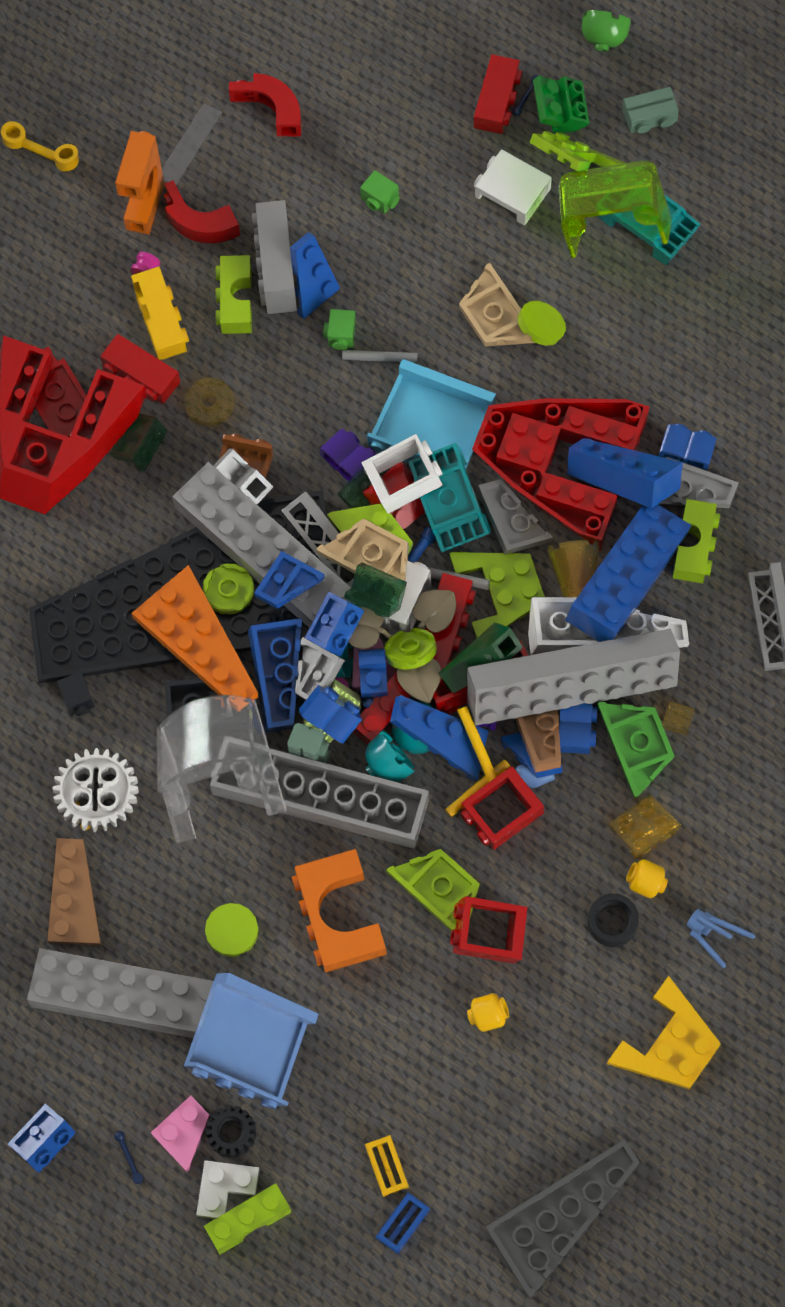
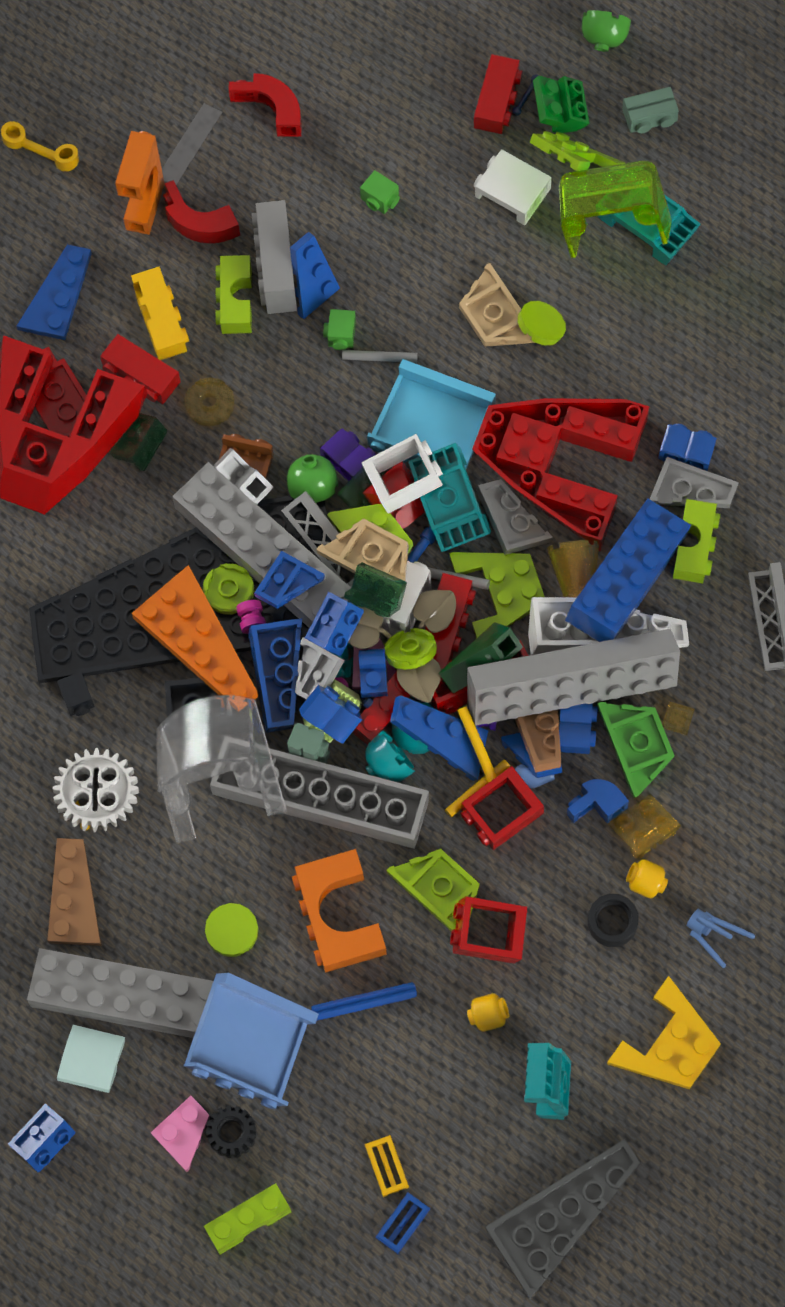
(57, 297): none -> blue wing
(90, 1058): none -> light aqua slope
(137, 1177): dark blue hinge -> none
(144, 262): dark pink wheel -> none
(221, 1179): white plate -> none
(250, 614): none -> dark pink wheel
(312, 475): none -> bright green cylinder
(365, 1001): none -> blue axle
(548, 1080): none -> teal plate
(601, 796): none -> blue brick
(625, 471): blue wedge -> none

